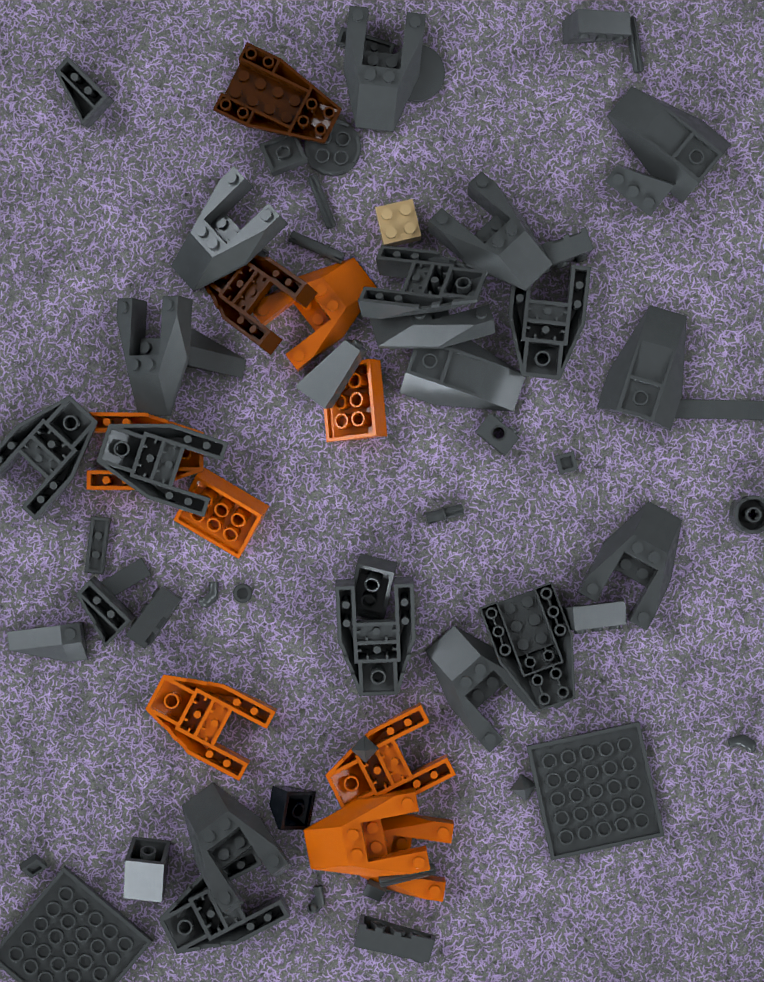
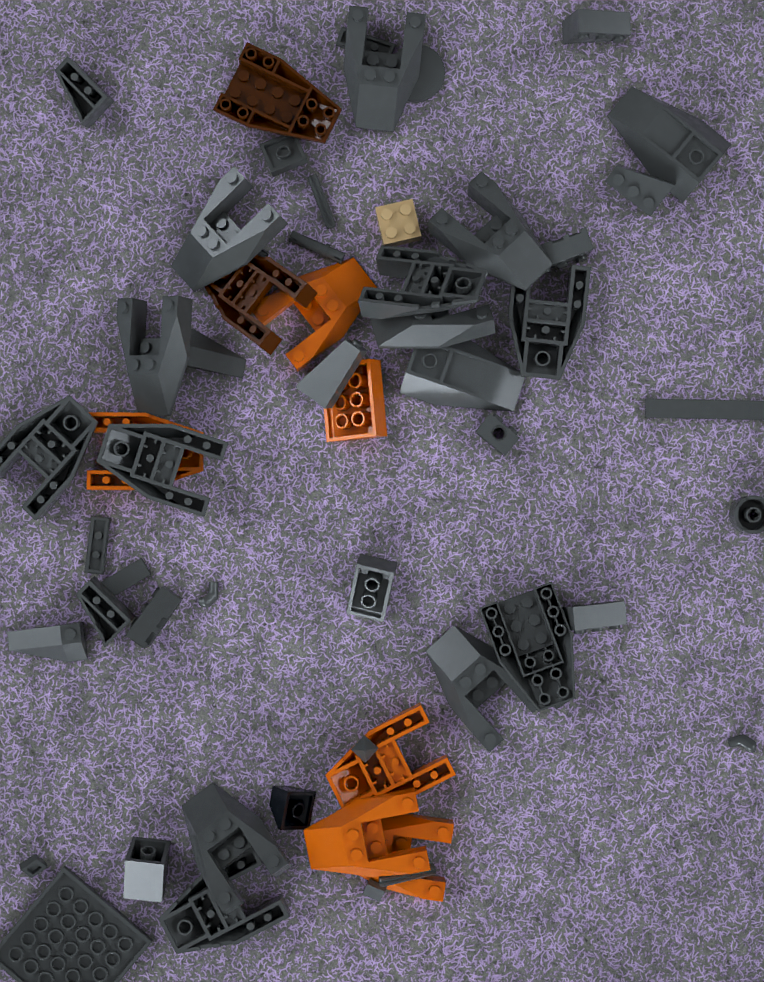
(197, 713): orange wedge -> none
(230, 516): orange slope -> none
(242, 593): dark grey tile -> none
(318, 901): dark grey arm -> none
(337, 154): dark grey tile -> none
(376, 648): dark grey wedge -> none
(393, 939): dark grey wedge -> none
(444, 513): dark grey axle -> none
(523, 787): dark grey slope -> none
(566, 462): dark grey plate -> none
(595, 790): dark grey plate -> none
(635, 48): dark grey axle -> none
(642, 551): dark grey wedge -> none
(649, 370): dark grey wedge -> none

